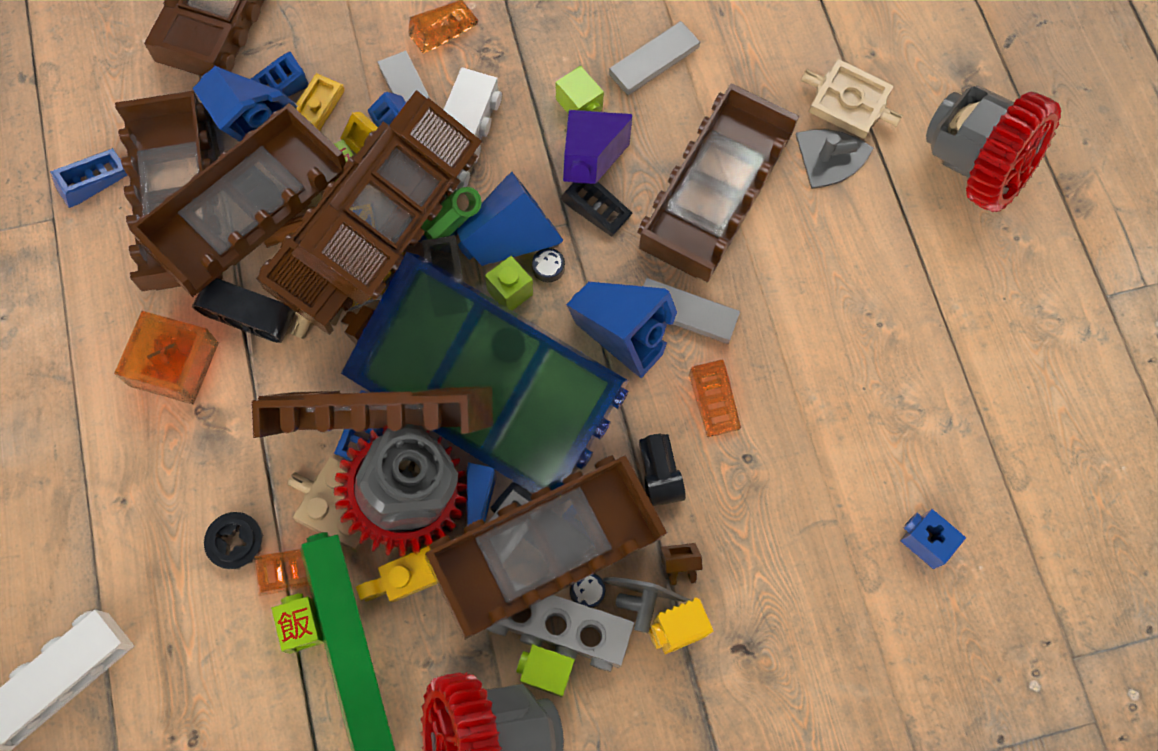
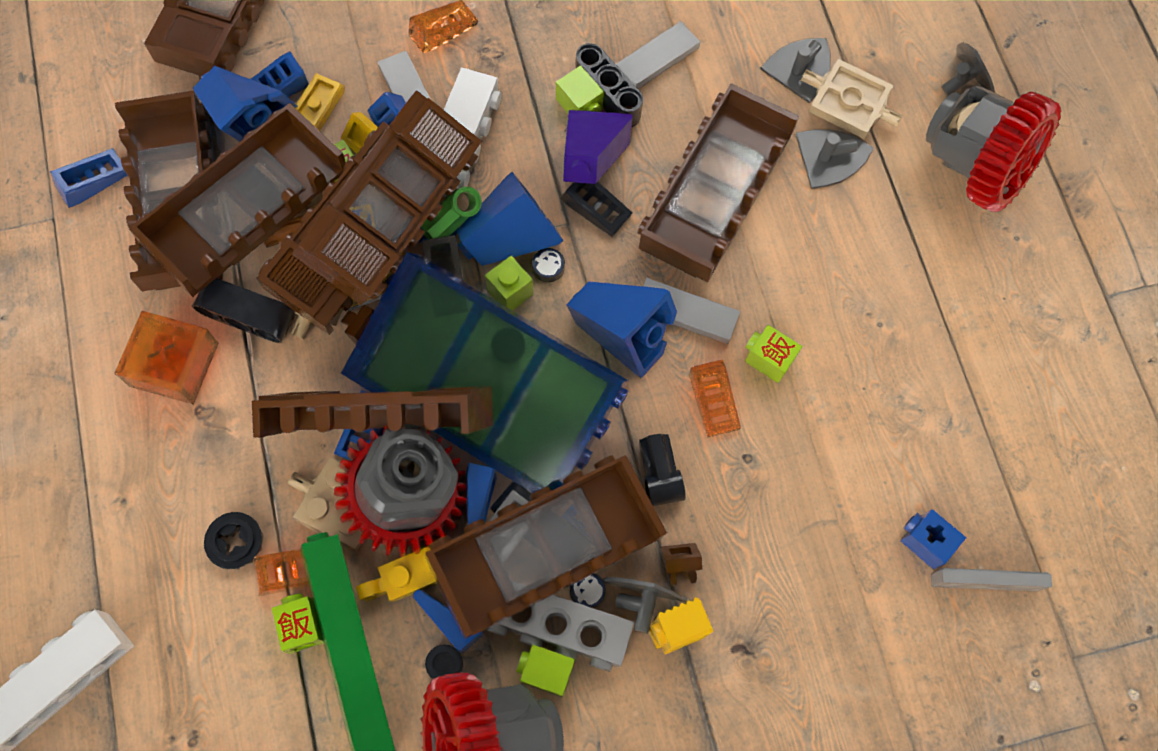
(443, 660): none -> black tile
(444, 620): none -> blue slope
(606, 72): none -> black beam
(771, 352): none -> lime brick
(792, 60): none -> shield
(969, 68): none -> dark grey shield
(991, 579): none -> light grey tile

